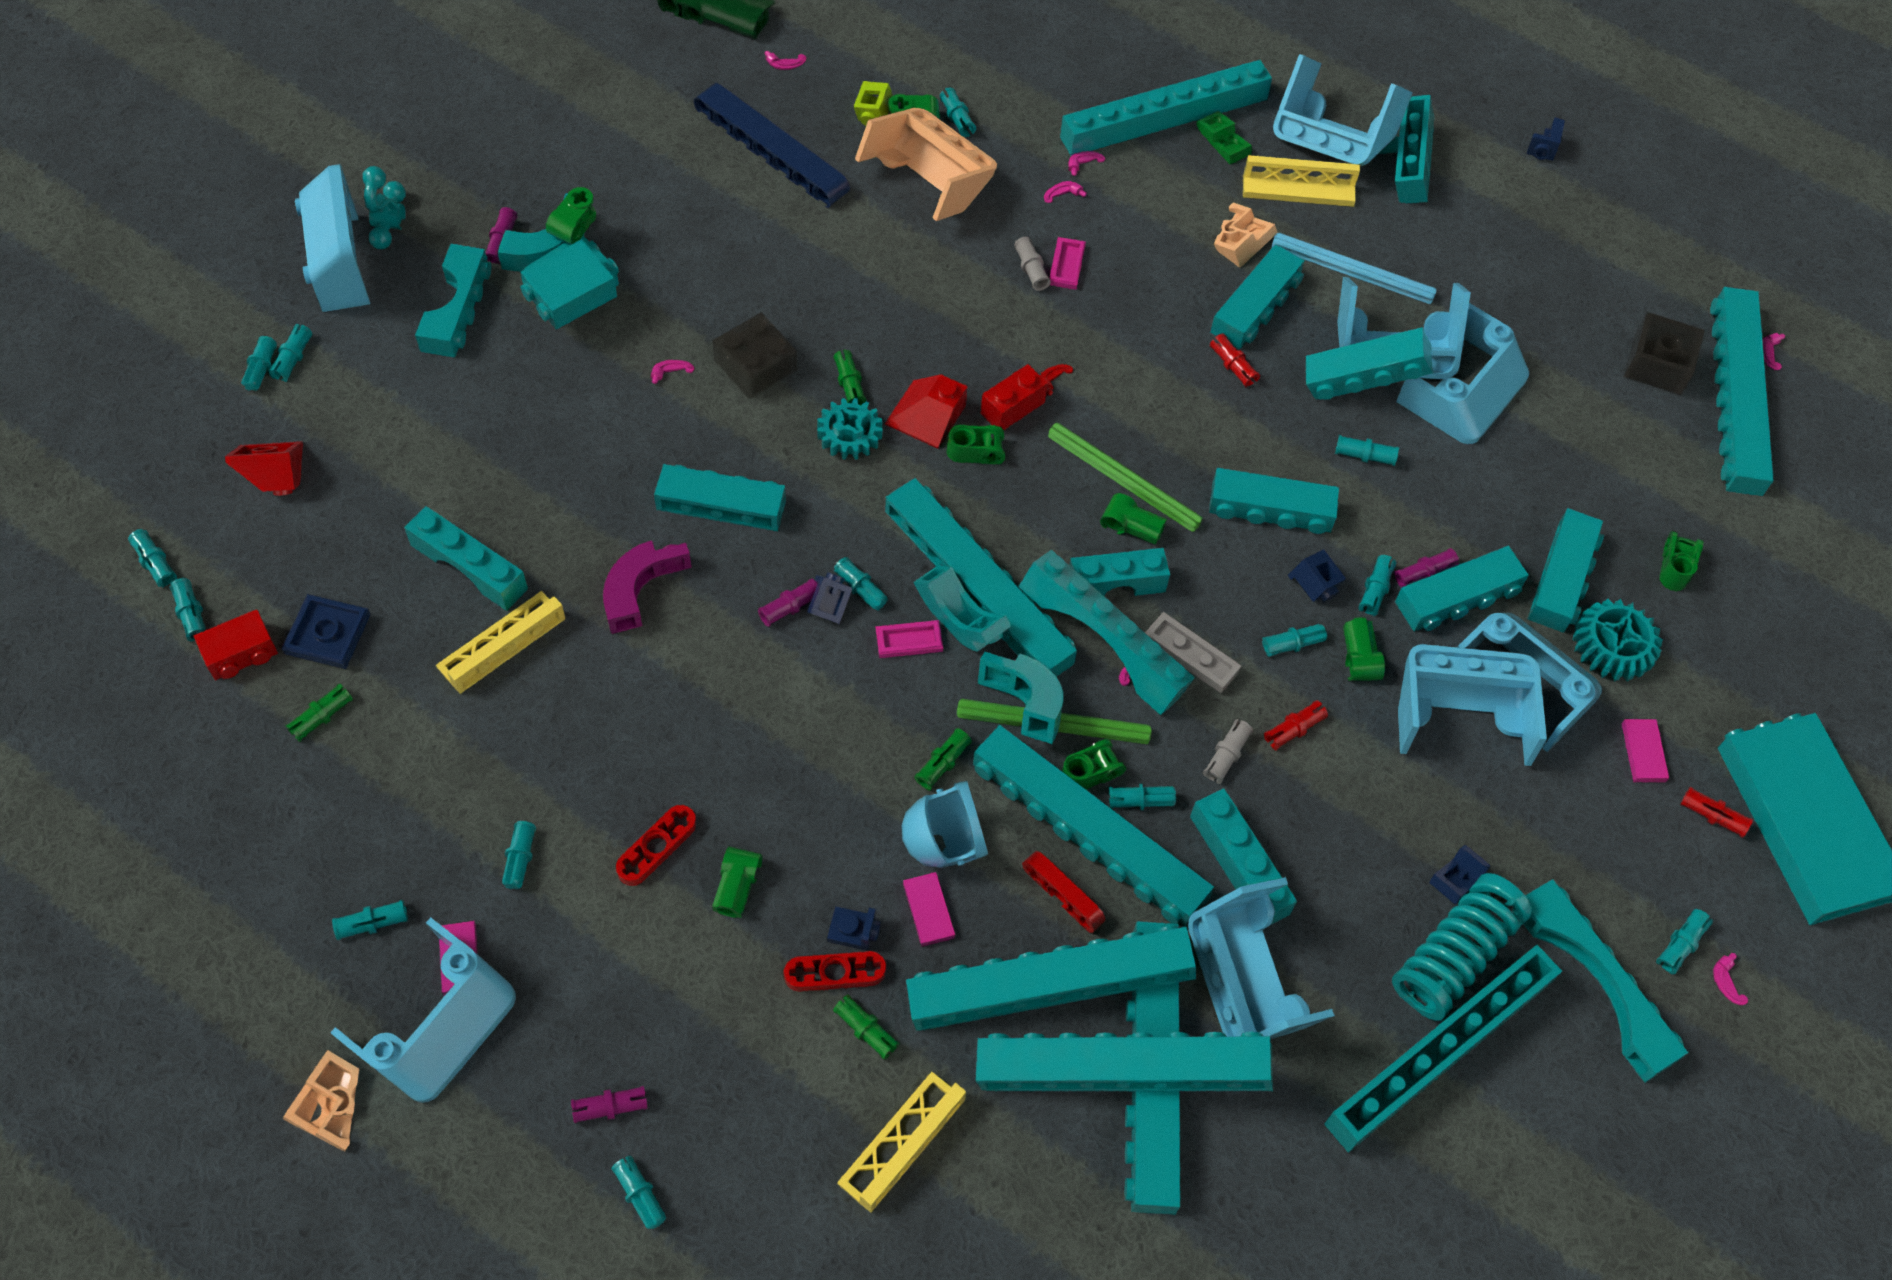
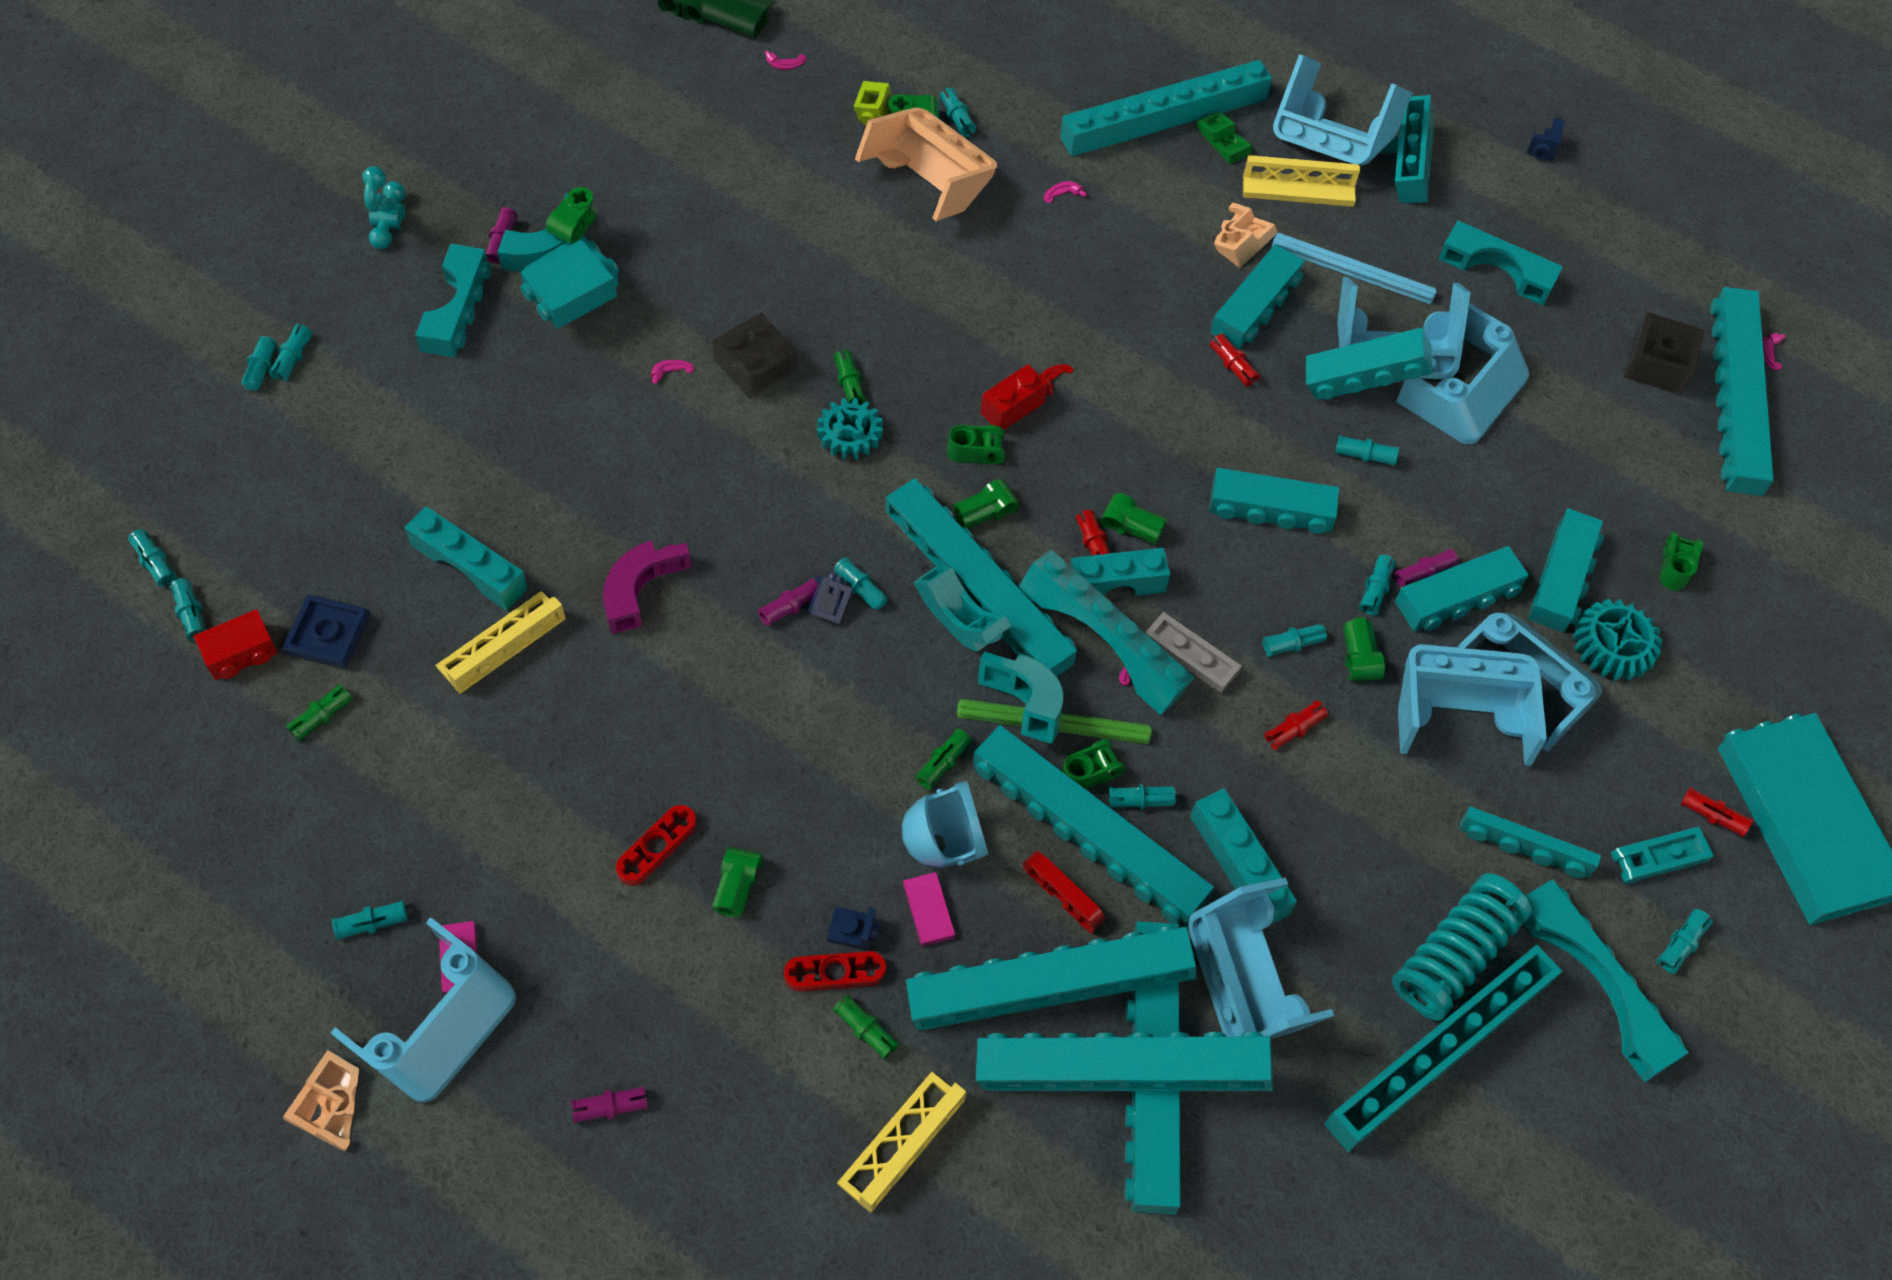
(269, 465): red slope -> none
(329, 241): medium azure windscreen -> none
(518, 854): teal axle -> none
(639, 1192): teal axle -> none
(720, 497): teal brick -> none
(773, 144): dark blue beam -> none
(909, 639): dark pink tile -> none
(929, 409): red slope -> none
(992, 502): none -> green piece
(1032, 263): light grey pin -> none
(1067, 263): dark pink tile -> none
(1083, 157): dark pink piece -> none
(1094, 537): none -> red pin
(1125, 477): bright green axle -> none
(1228, 751): light grey pin -> none
(1318, 576): dark blue brick -> none
(1459, 874): dark blue bracket -> none
(1530, 272): none -> teal arch
(1539, 846): none -> teal plate
(1645, 750): dark pink tile -> none
(1662, 854): none -> teal plate
(1724, 980): dark pink piece -> none

